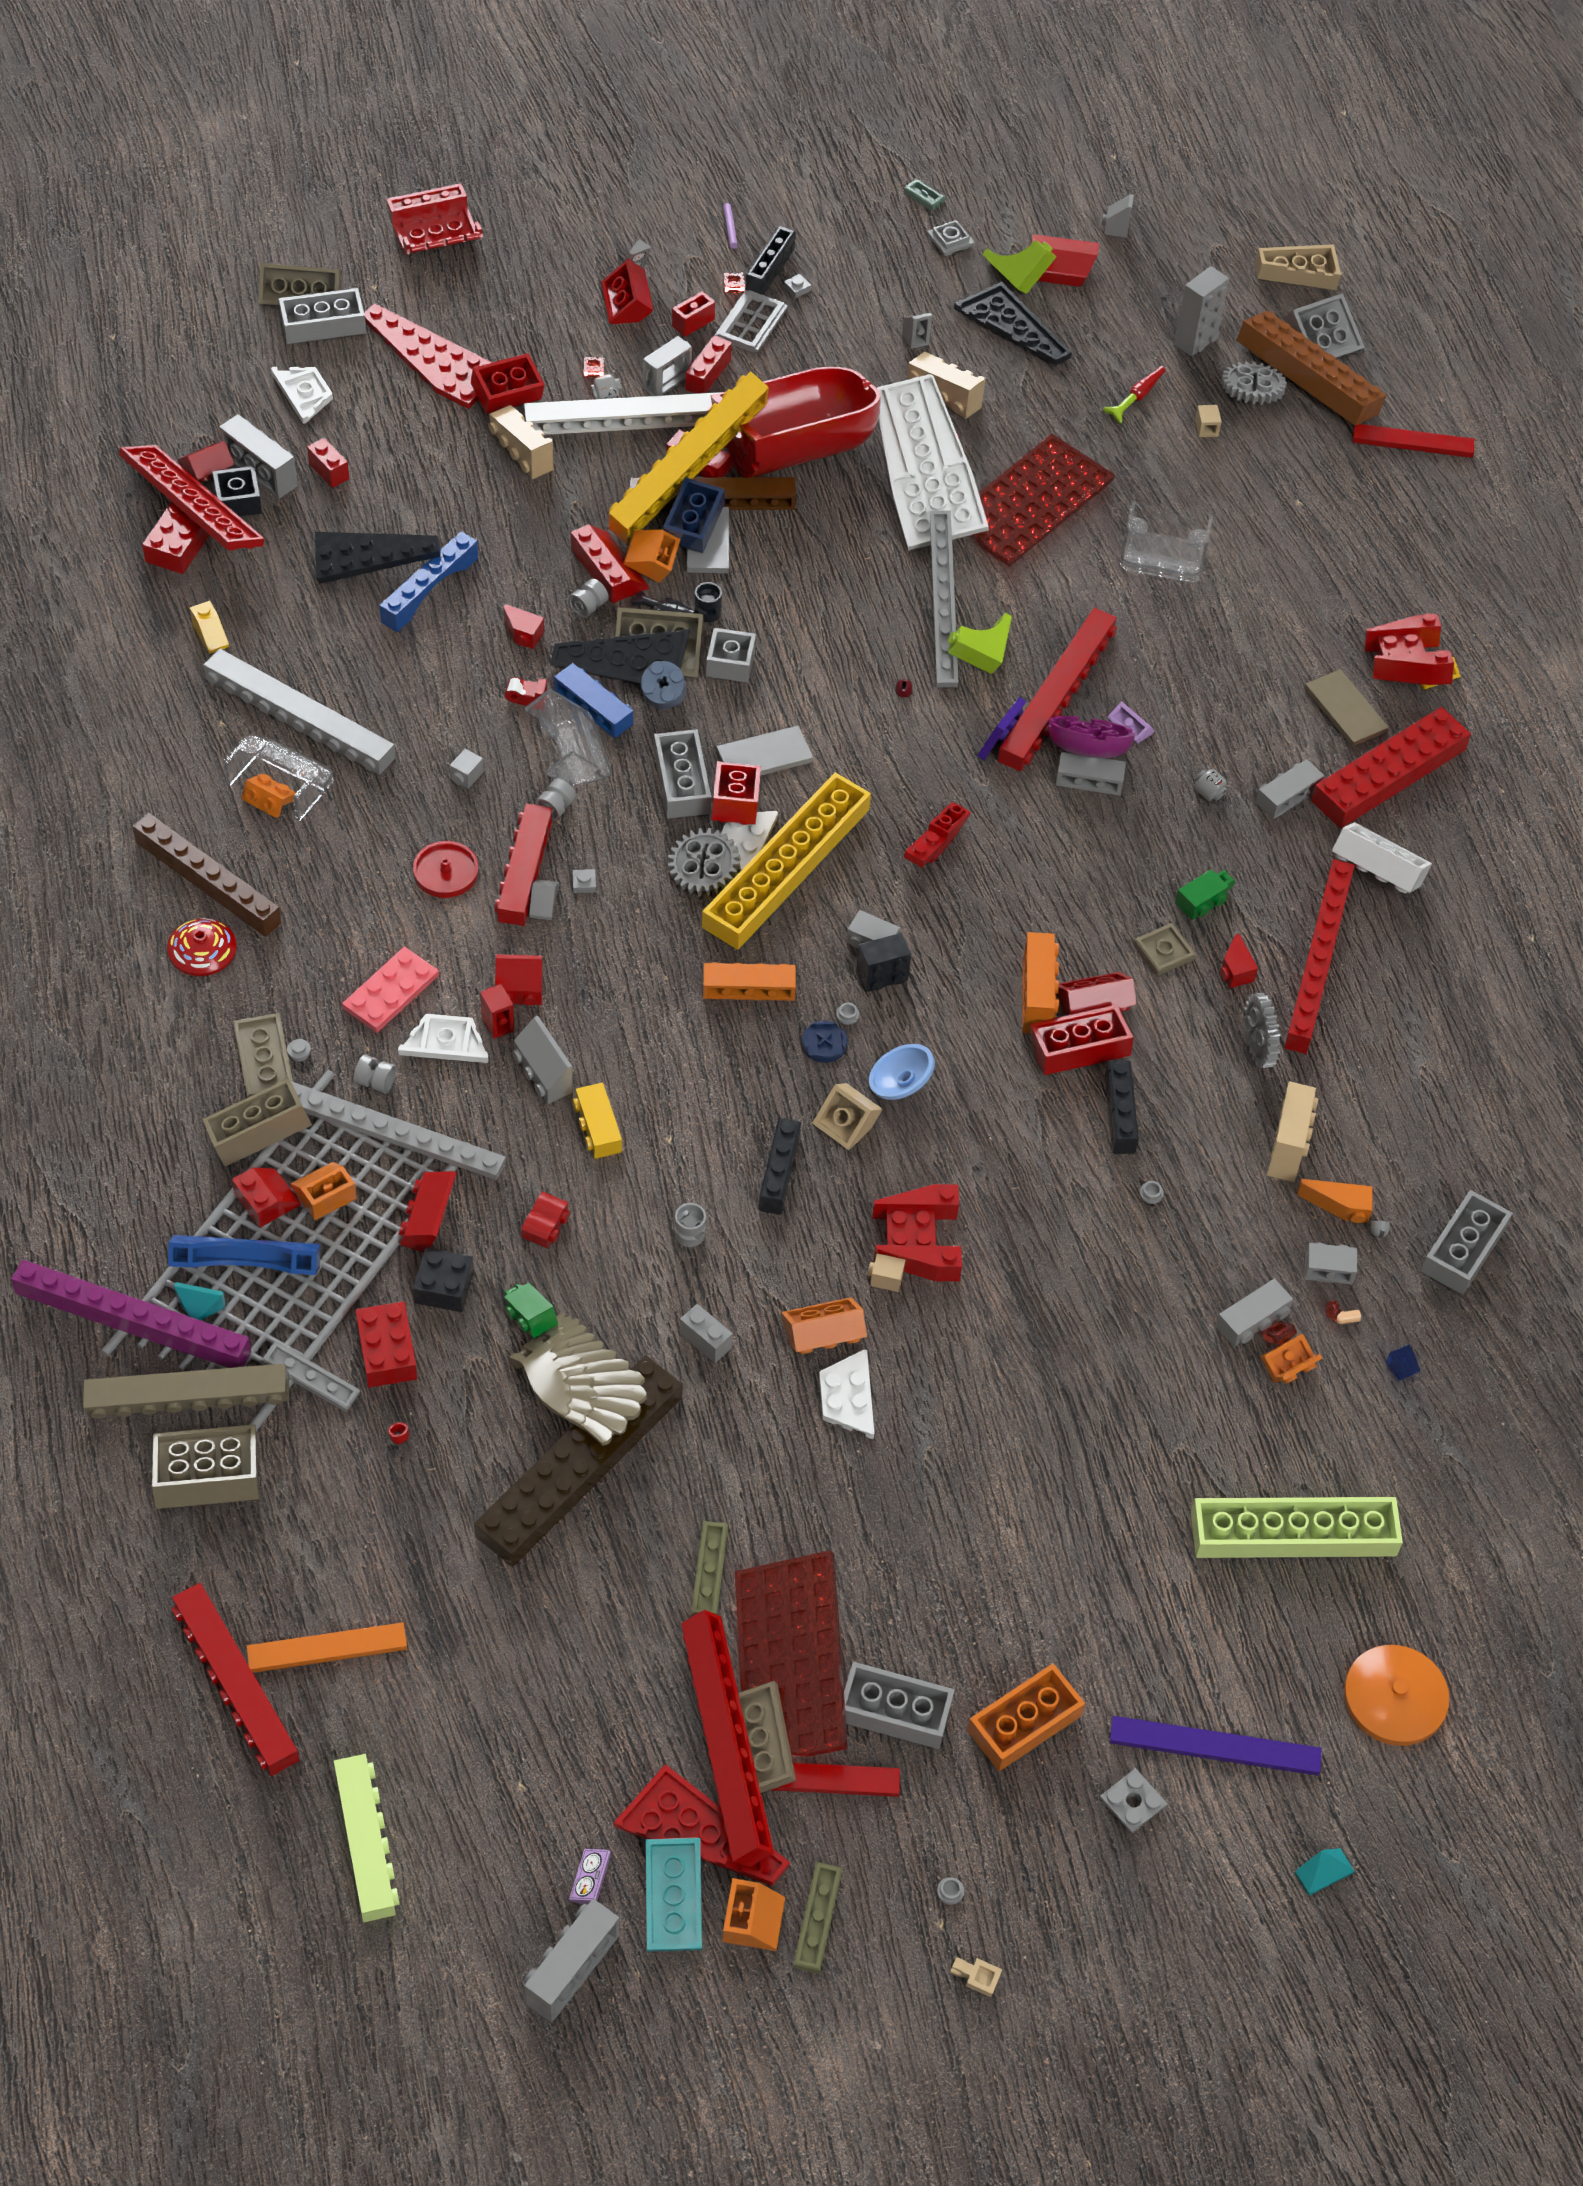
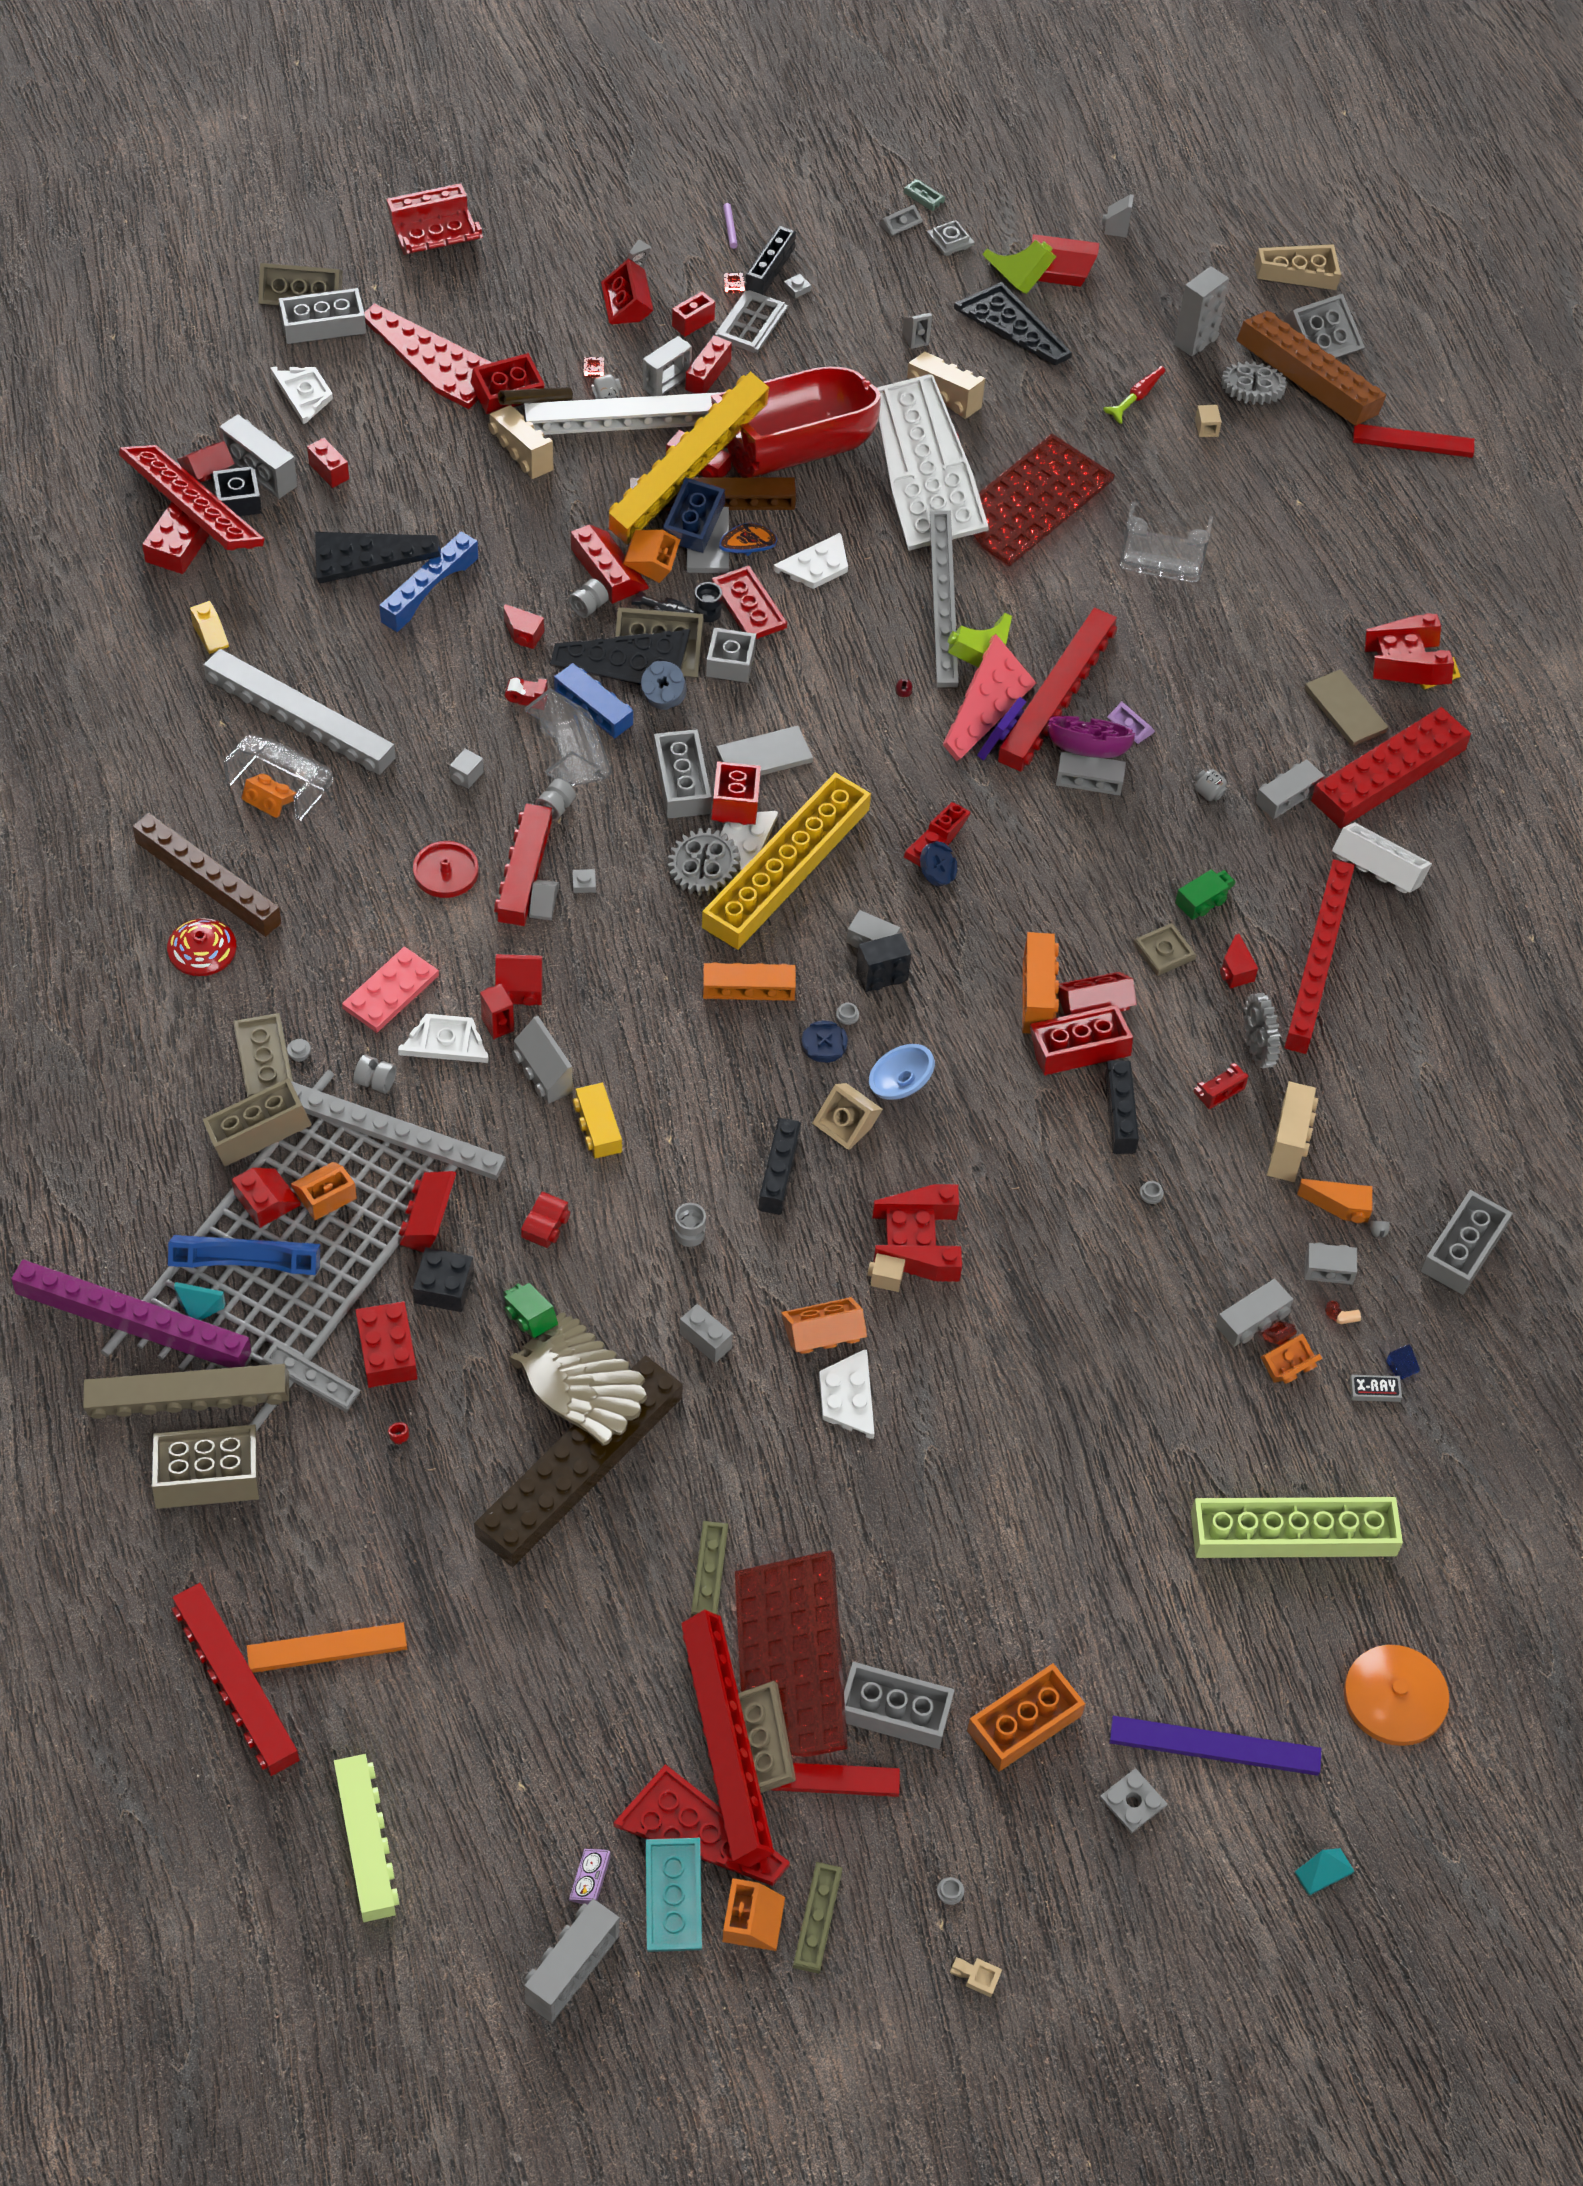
(538, 395): none -> dark brown piece
(748, 539): none -> shield
(750, 602): none -> plate
(817, 563): none -> white wing
(901, 220): none -> light grey slope
(938, 863): none -> dark blue tile
(989, 697): none -> coral wing
(1222, 1086): none -> red hinge
(1375, 1388): none -> tile

